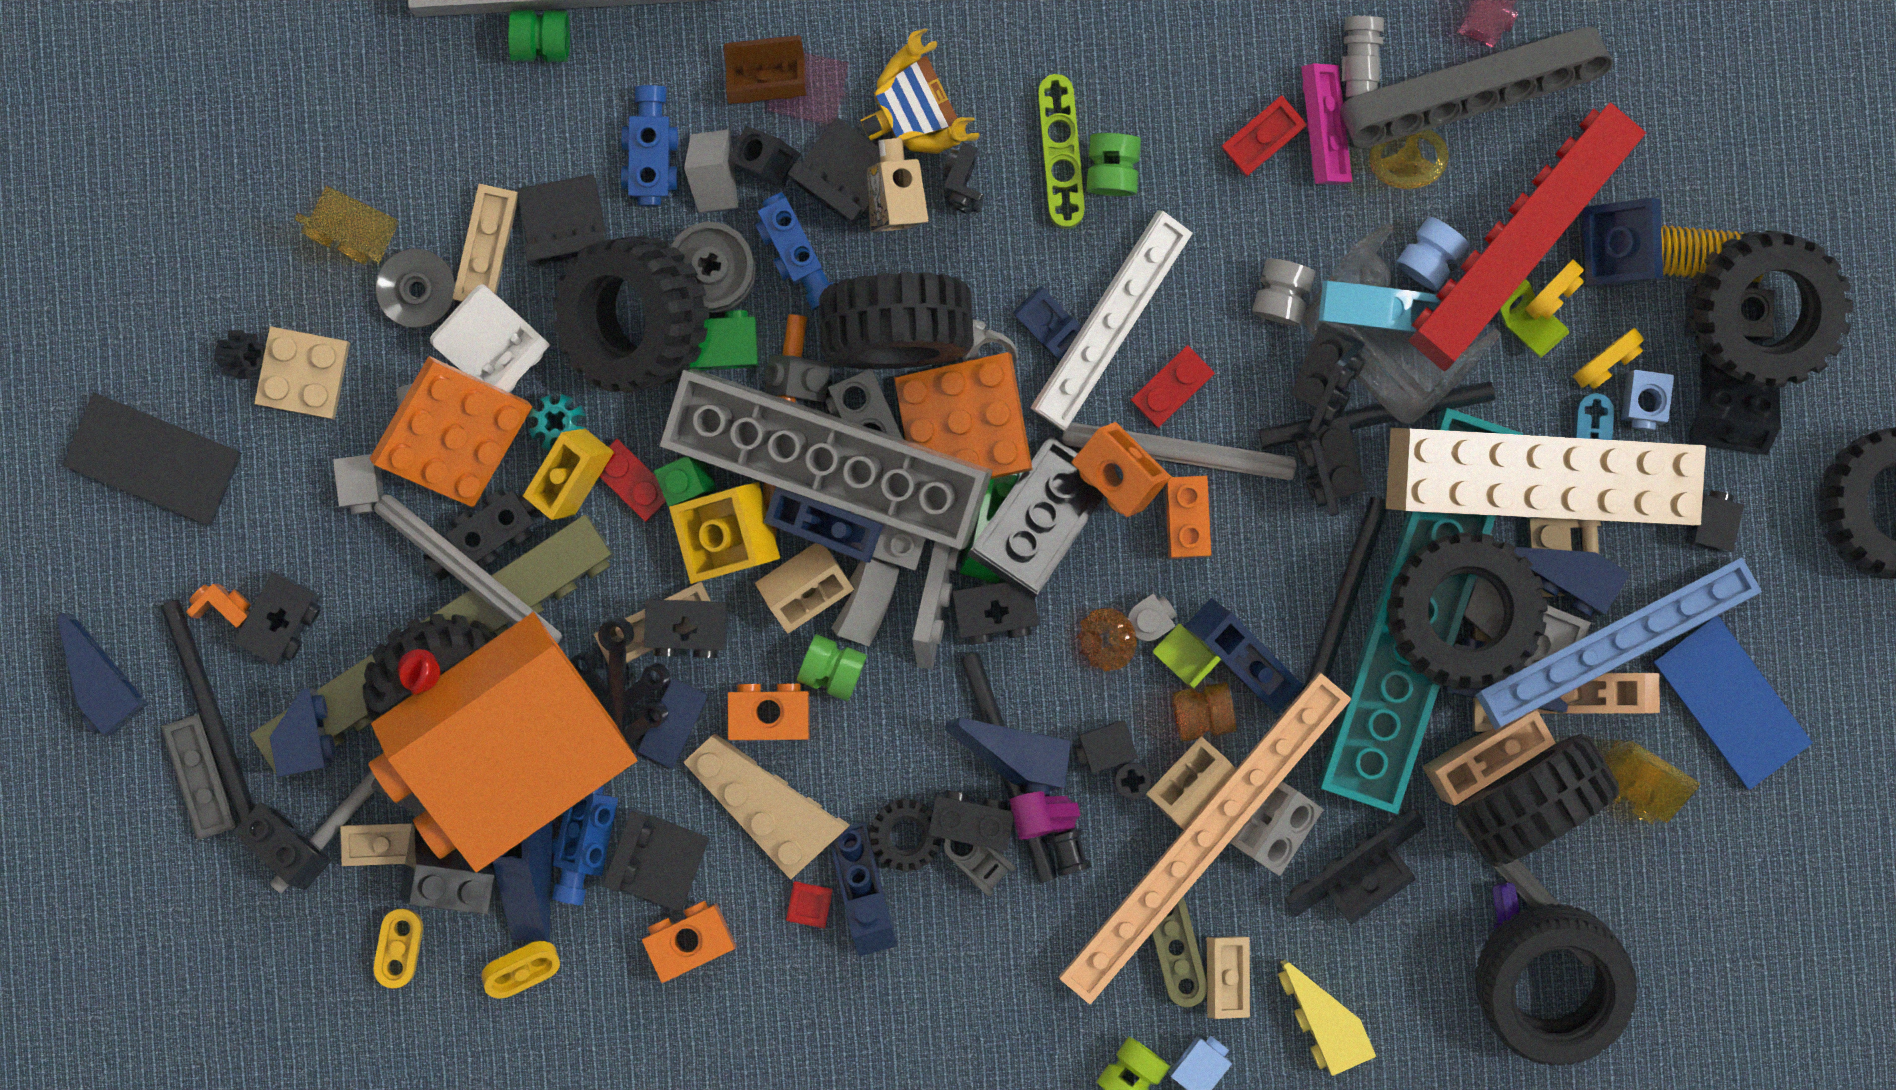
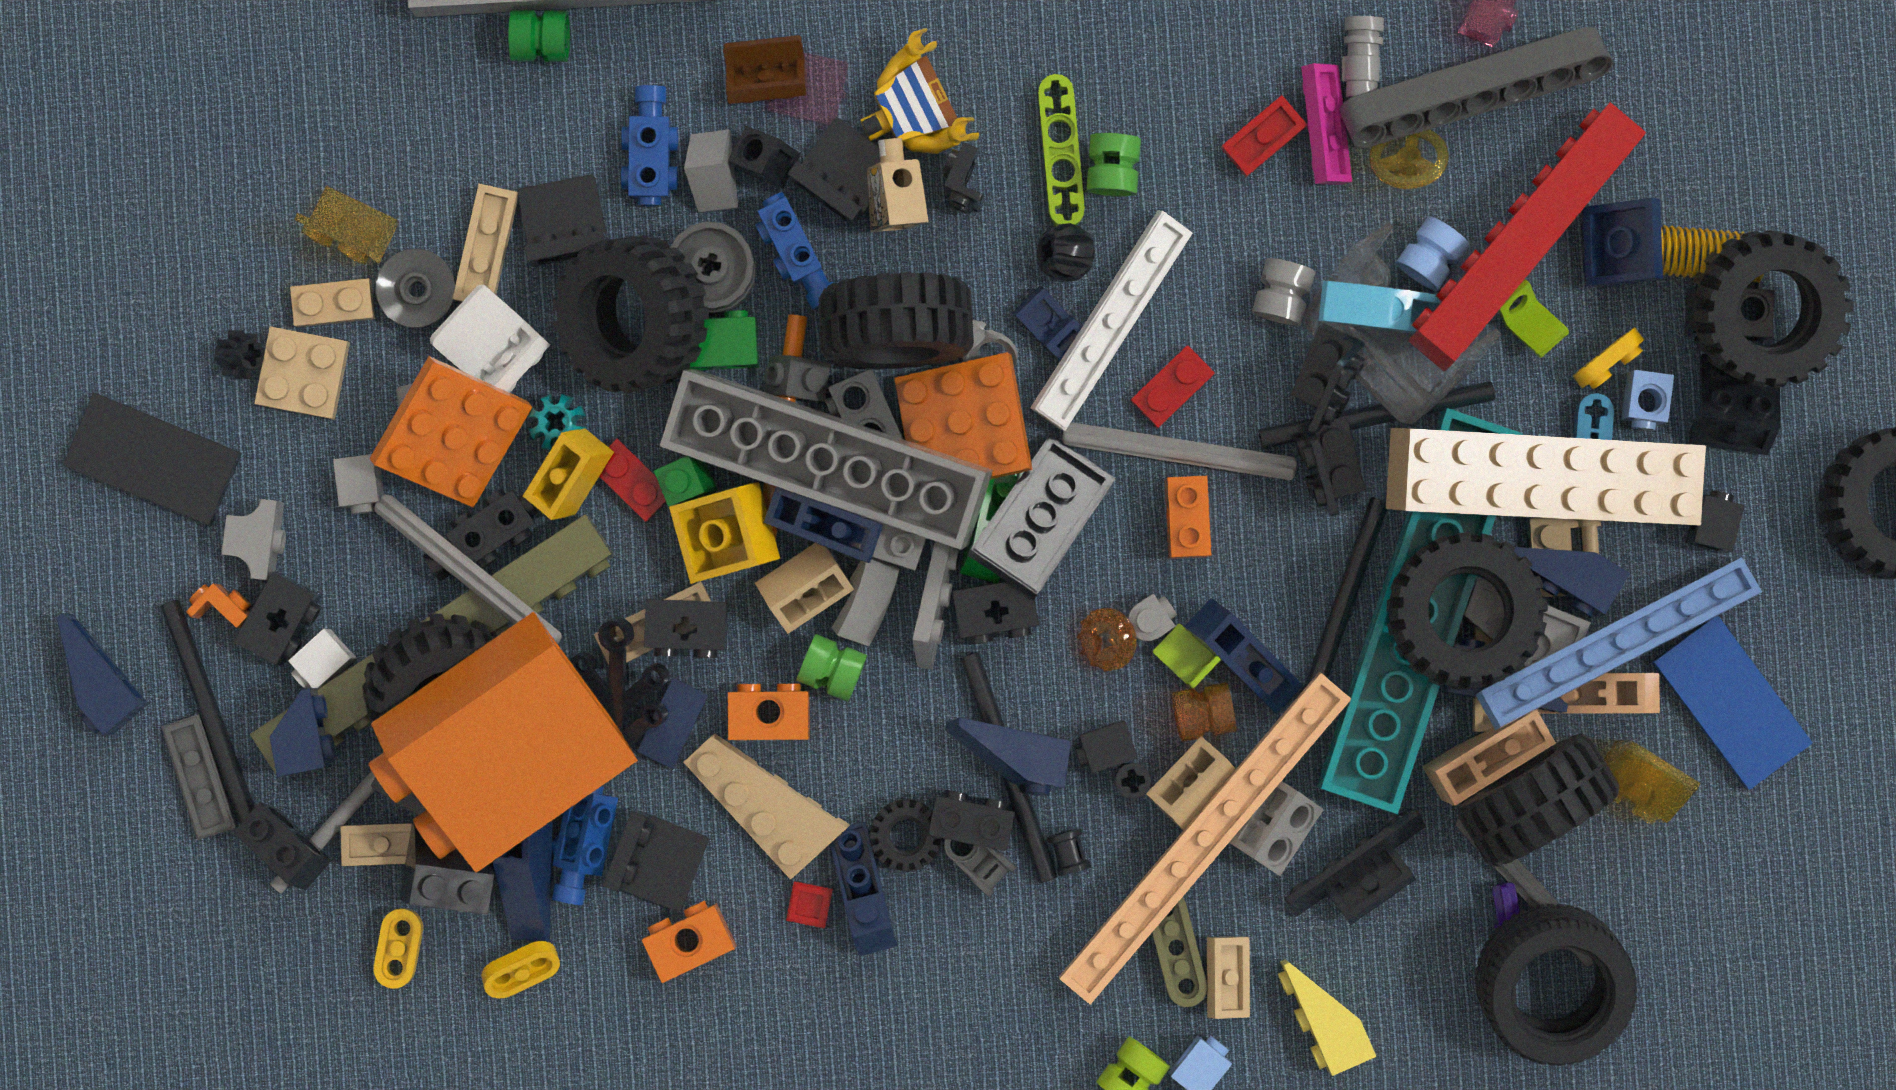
(256, 538): none -> light grey brick
(321, 660): none -> white brick
(332, 302): none -> tan plate
(418, 671): red tile -> none
(1042, 815): magenta piece -> none
(1065, 252): none -> black piece
(1141, 473): orange brick -> none
(1547, 300): yellow plate -> none

